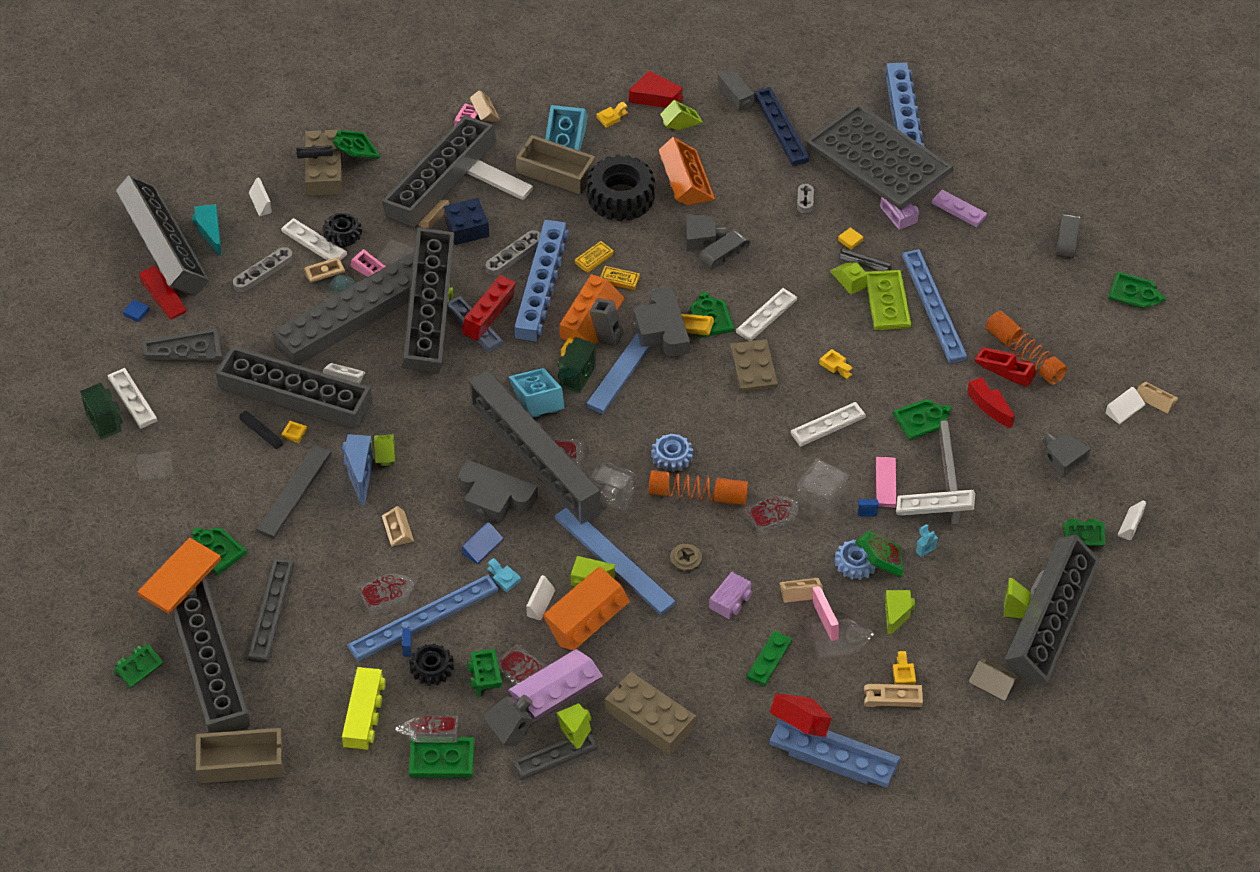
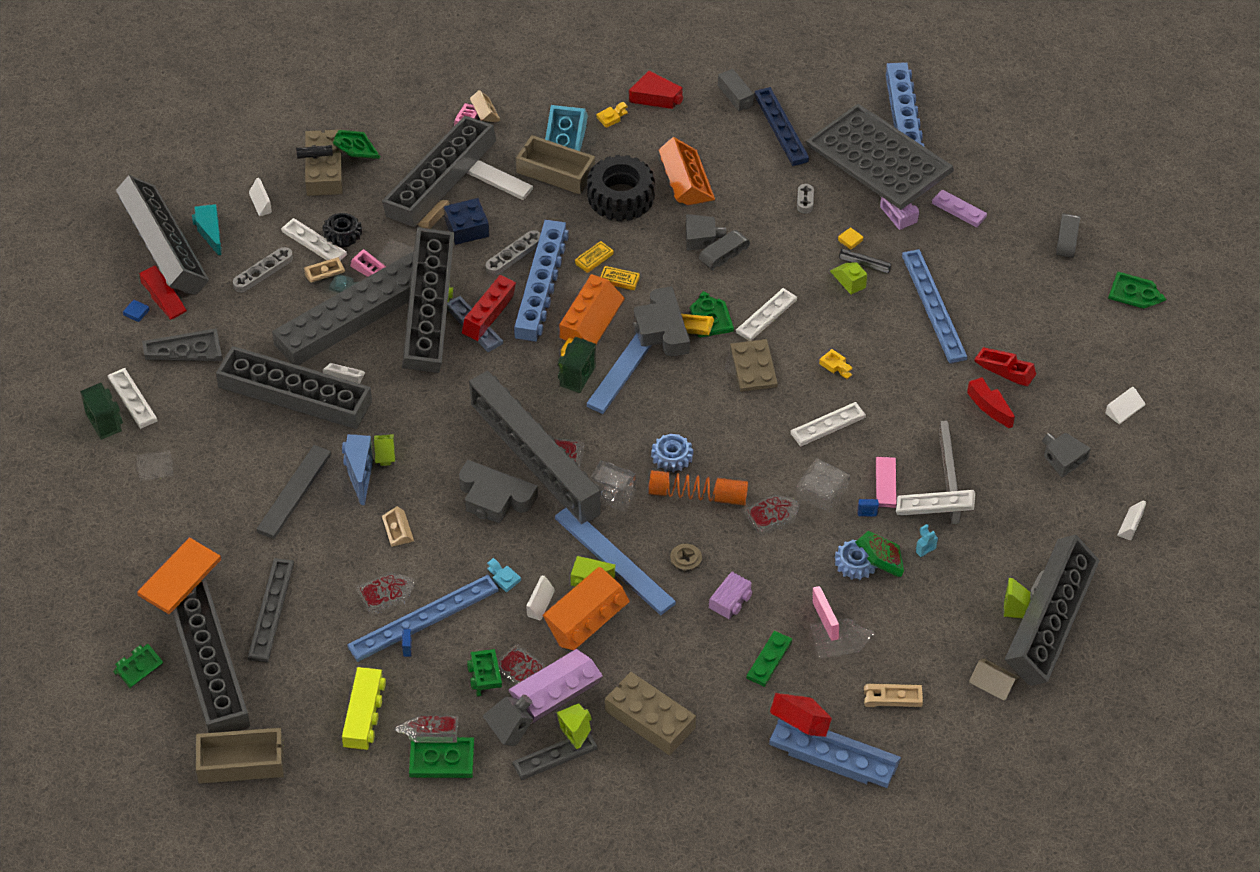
(222, 544): green tile -> none
(261, 429): black axle -> none
(294, 431): yellow tile -> none
(427, 655): black gear -> none
(481, 543): slope -> none
(537, 392): medium azure slope -> none
(606, 321): dark grey brick -> none
(679, 116): lime slope -> none
(799, 589): tan slope -> none
(887, 300): lime tile -> none
(898, 608): lime slope -> none
(903, 672): yellow plate -> none
(921, 418): green tile -> none
(1004, 328): orange piece -> none
(1090, 532): green bracket -> none
(1156, 397): tan slope -> none

